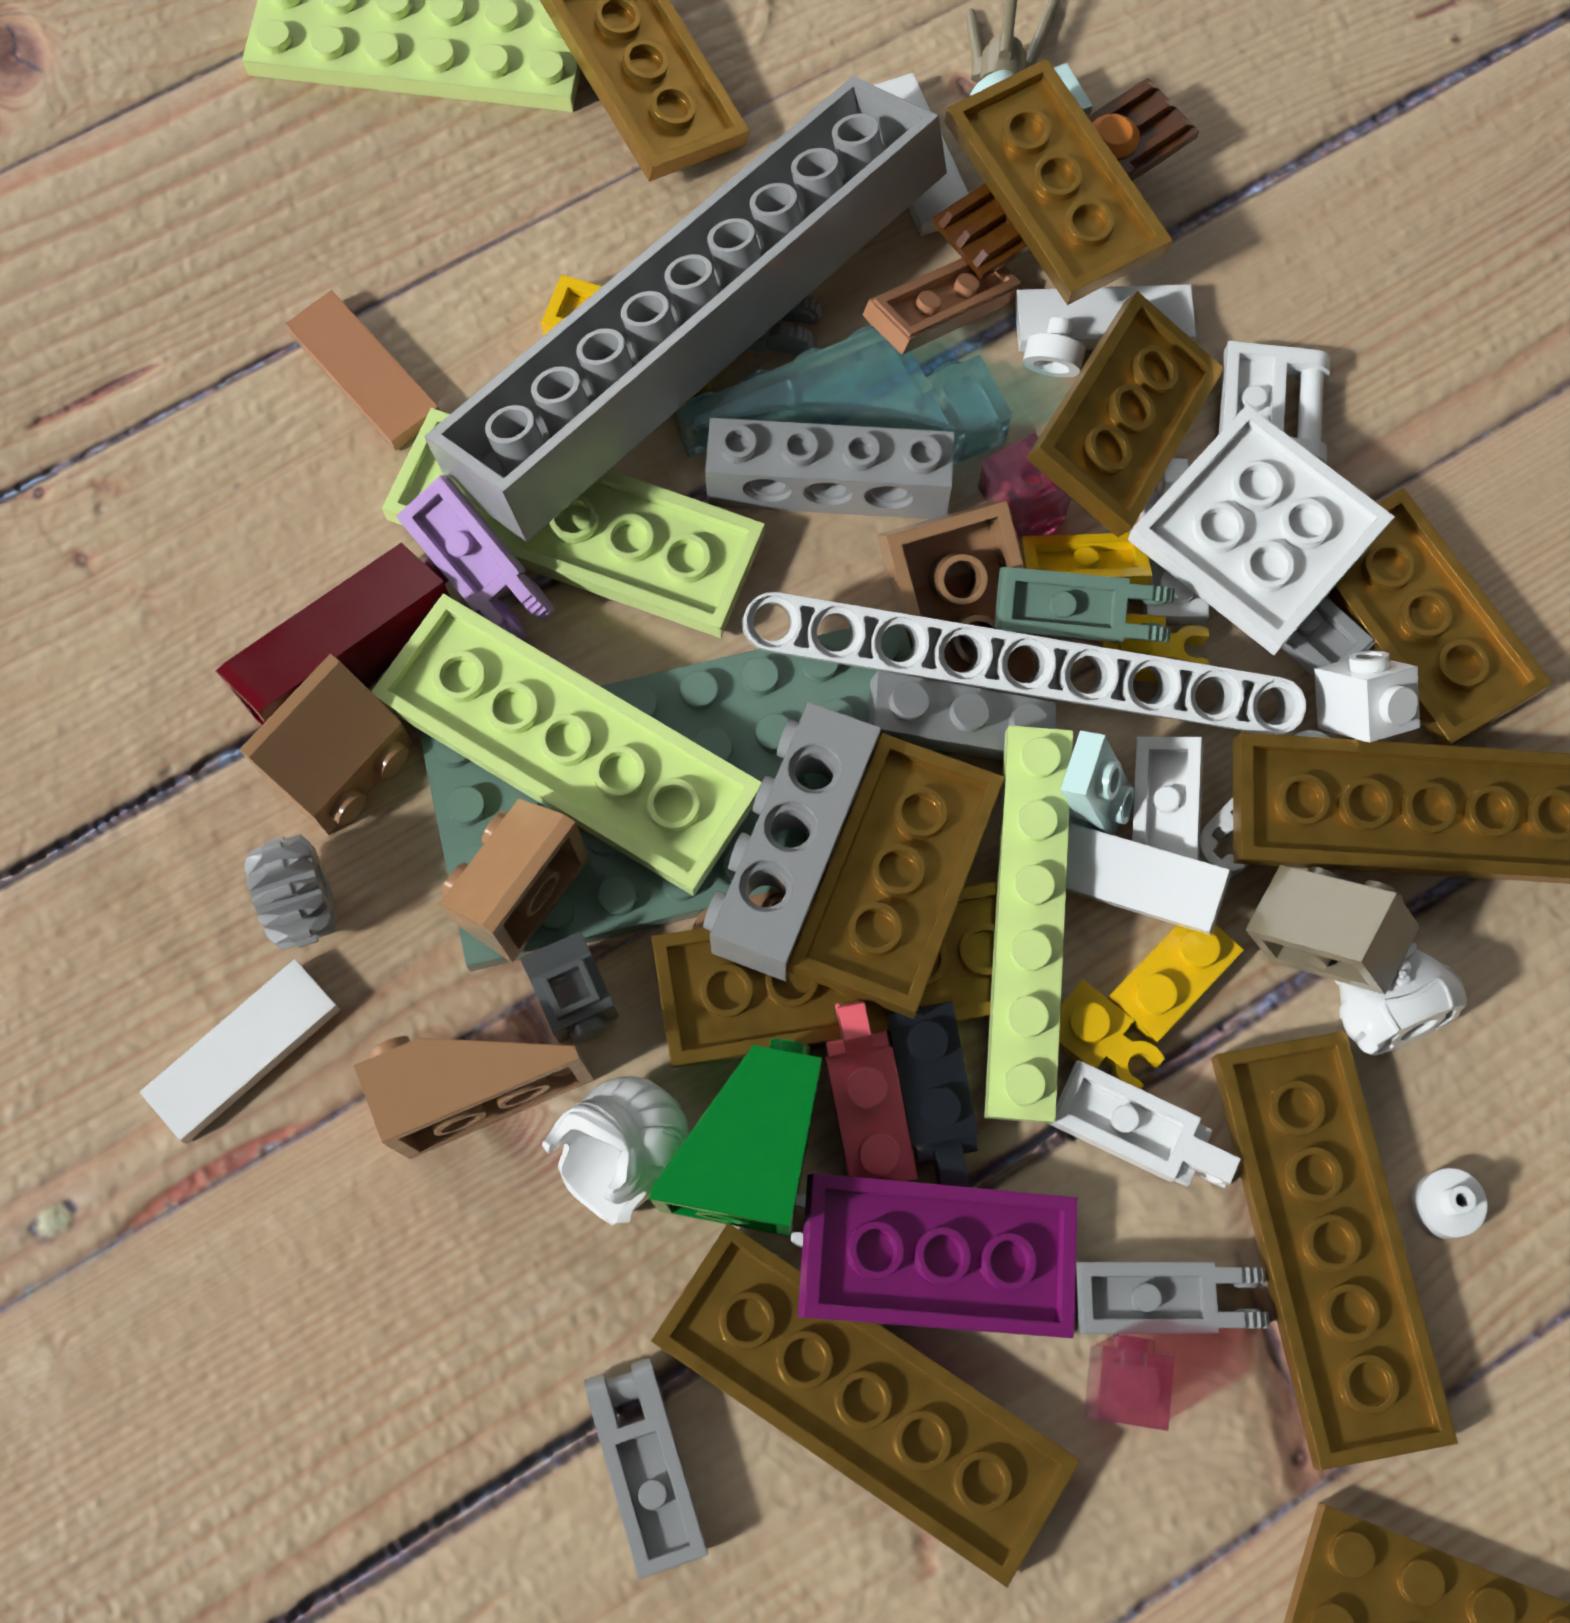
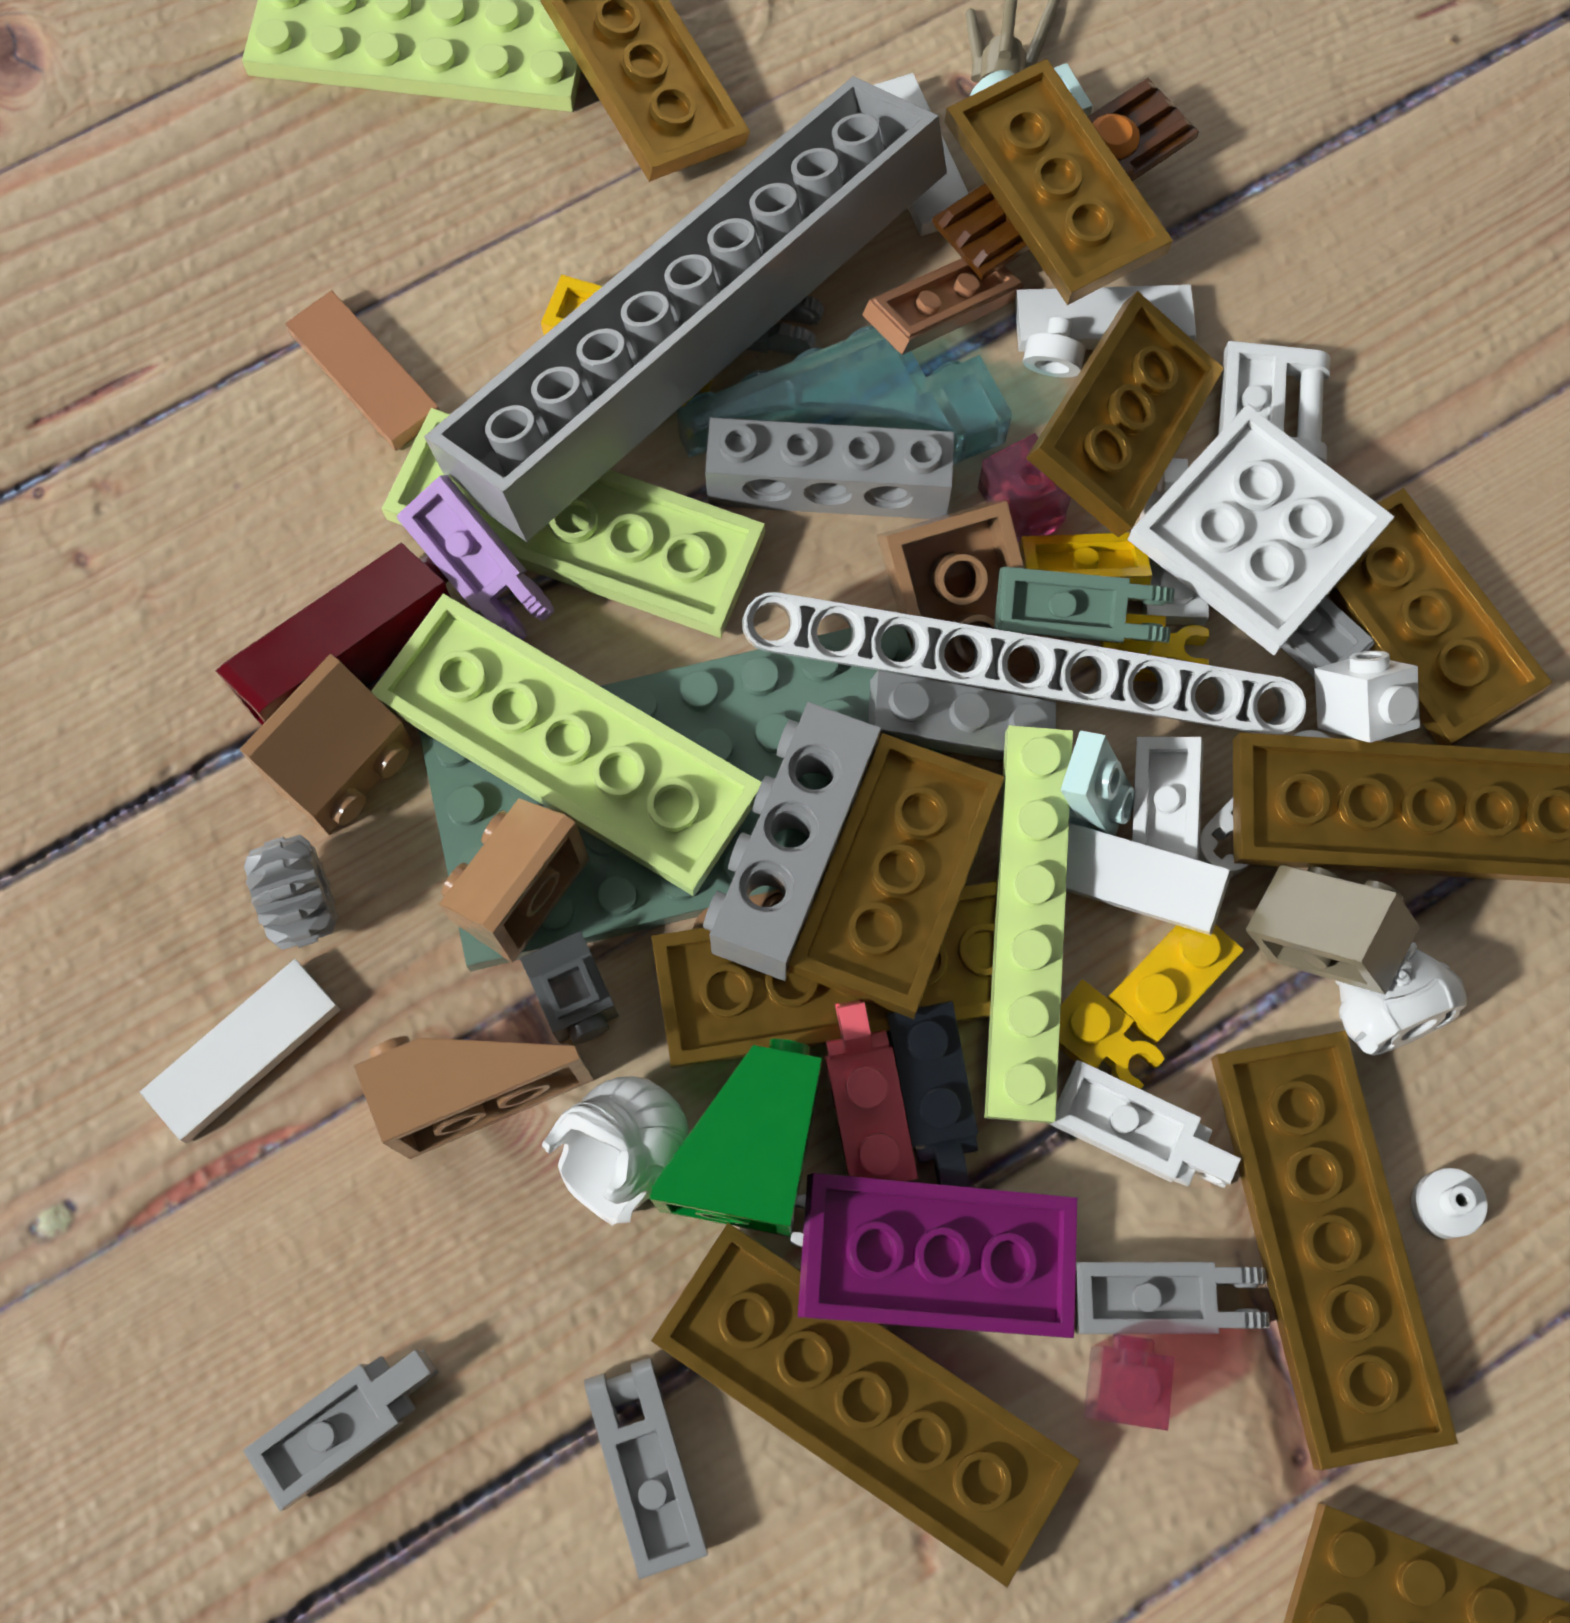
(337, 1426): none -> light grey hinge

